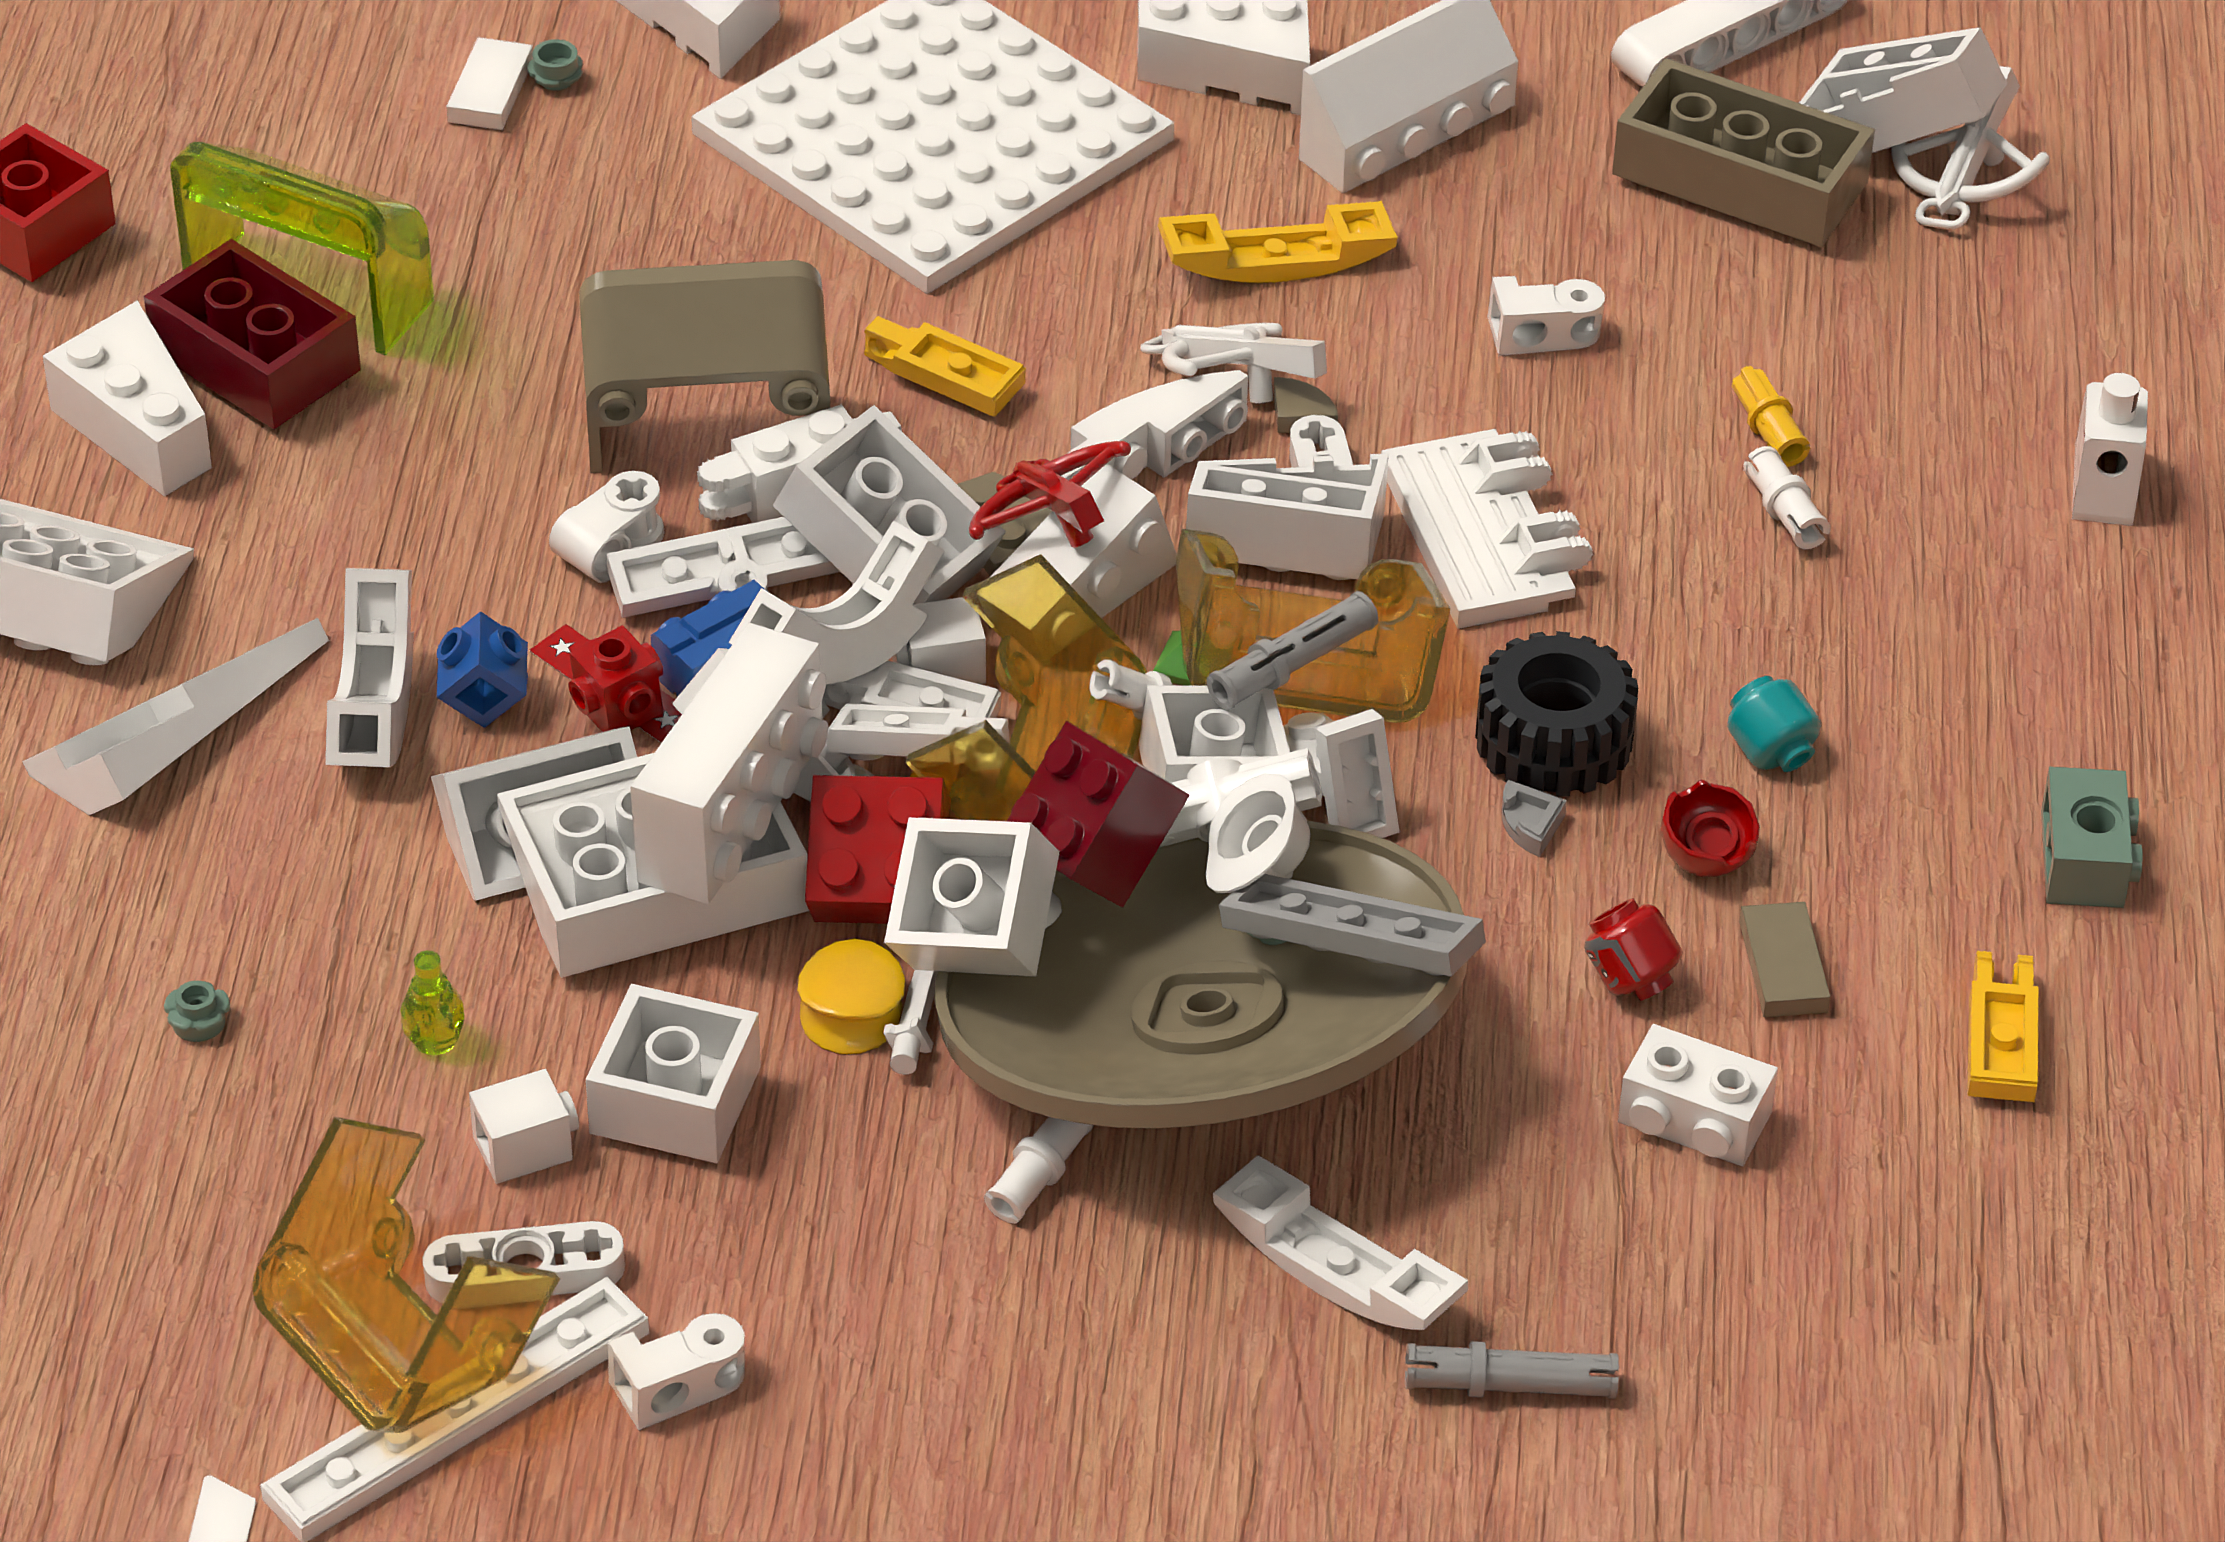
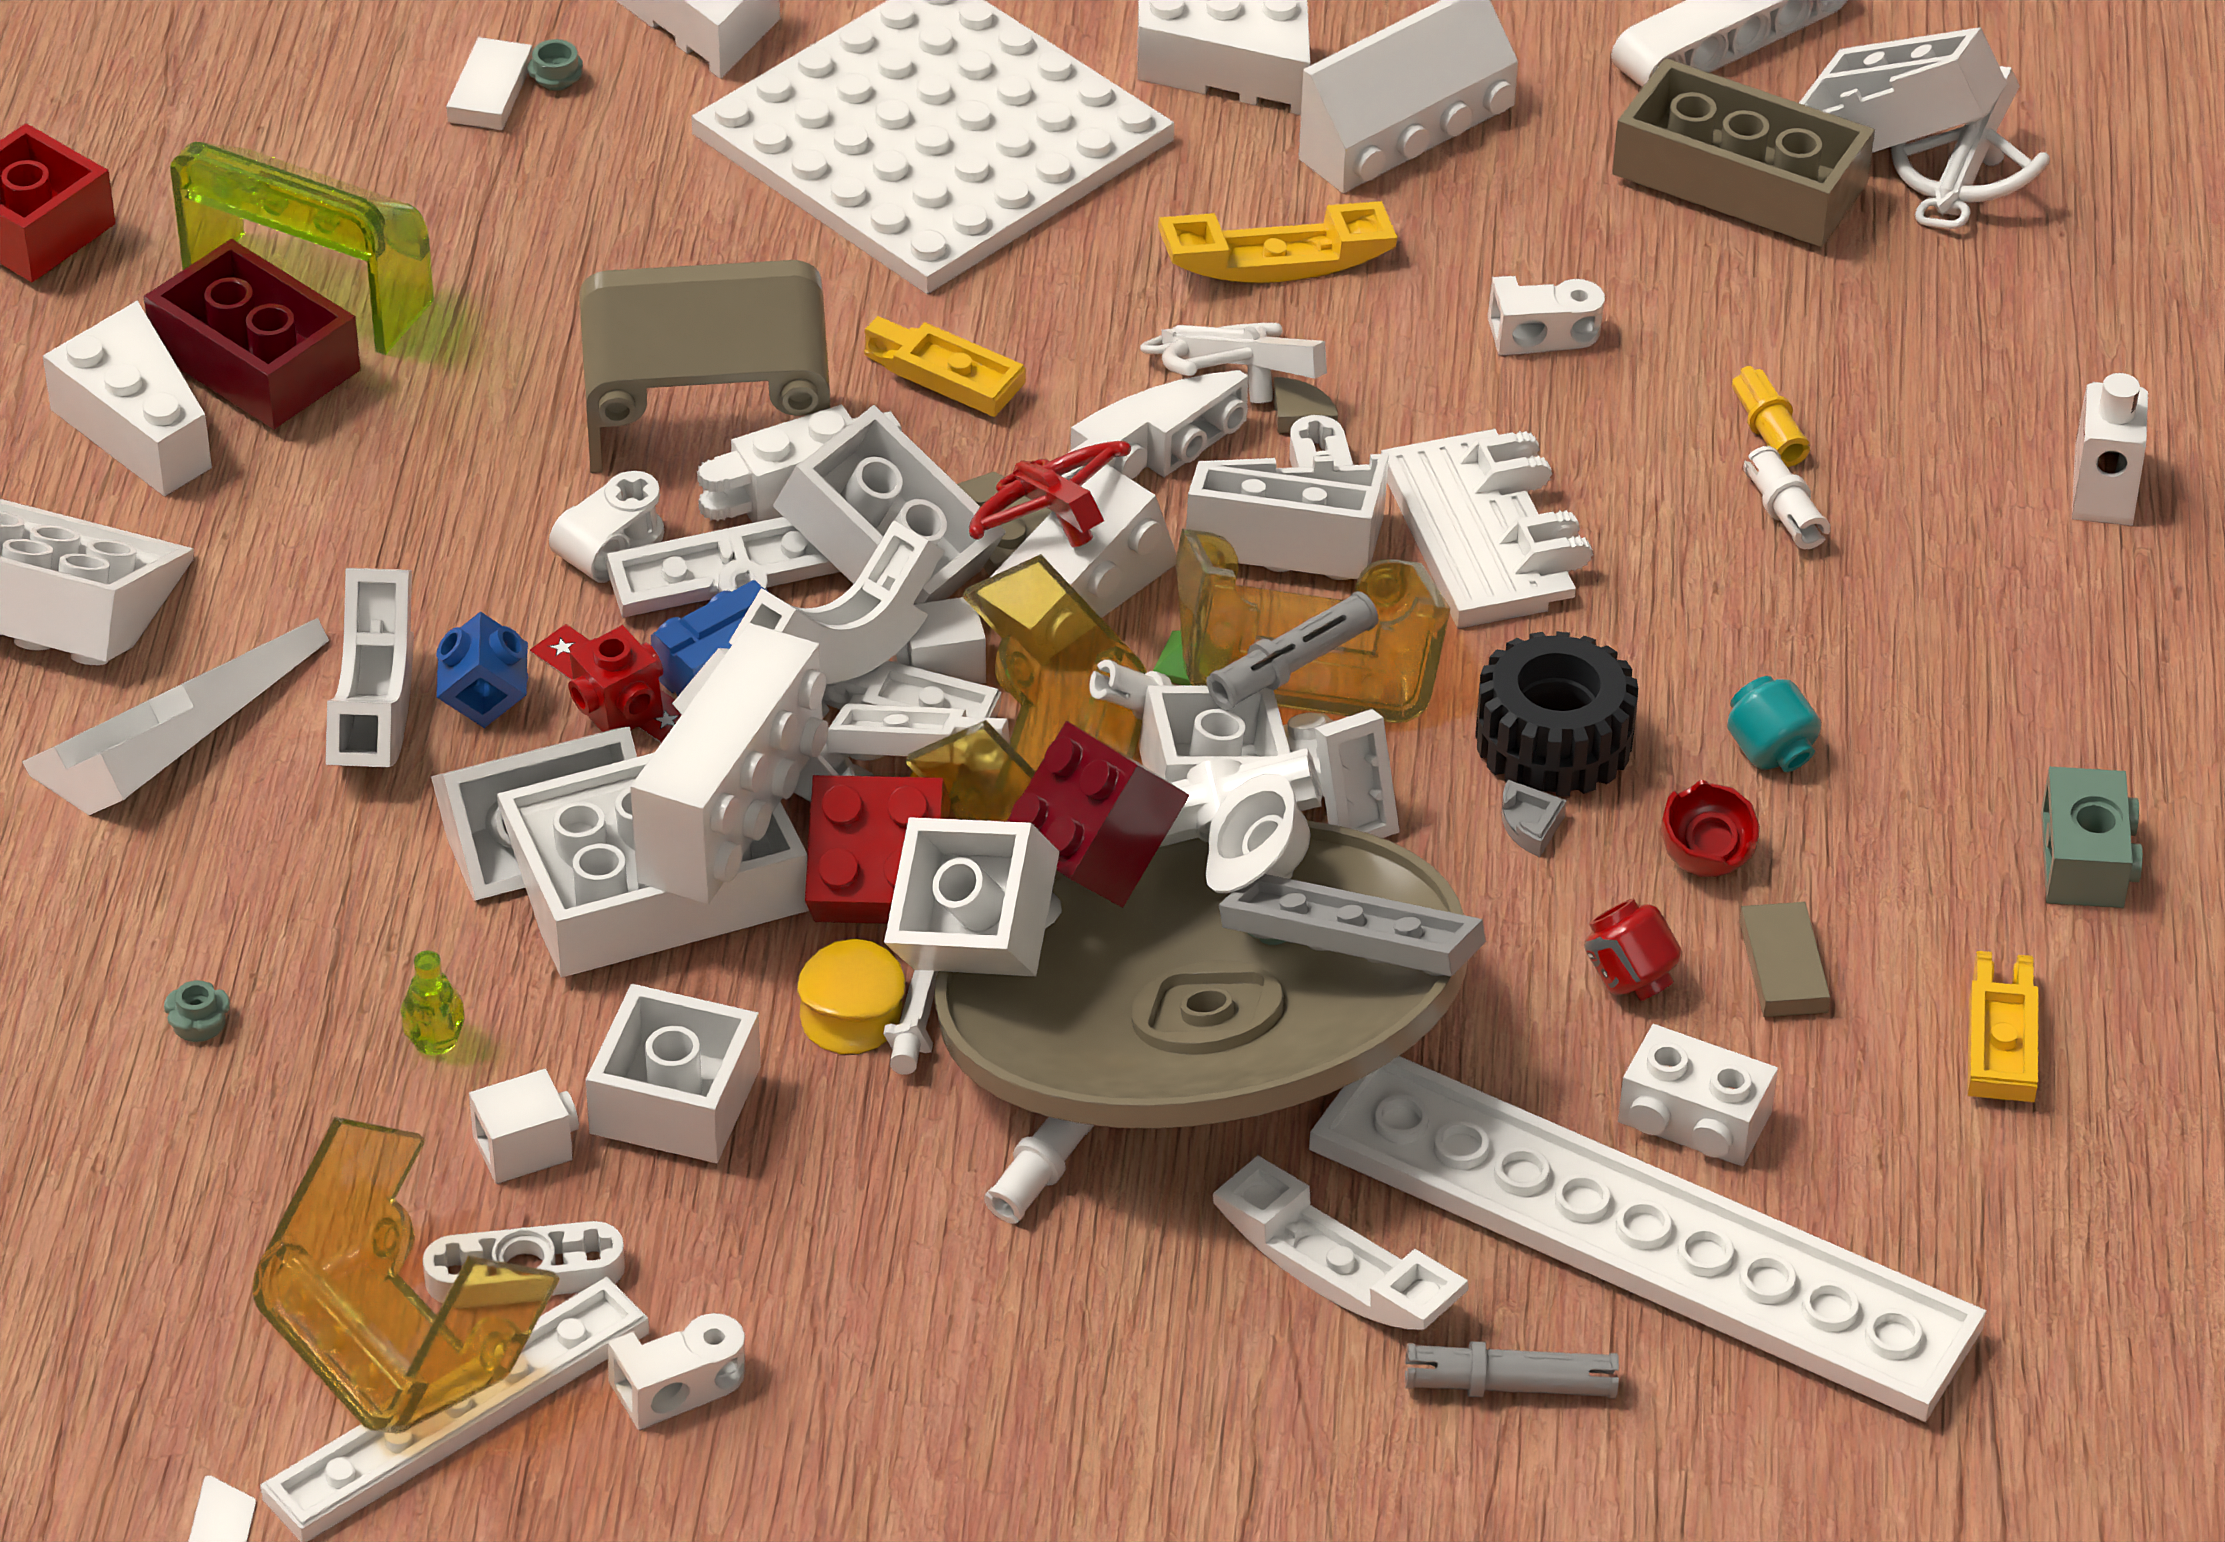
(1652, 1234): none -> white plate

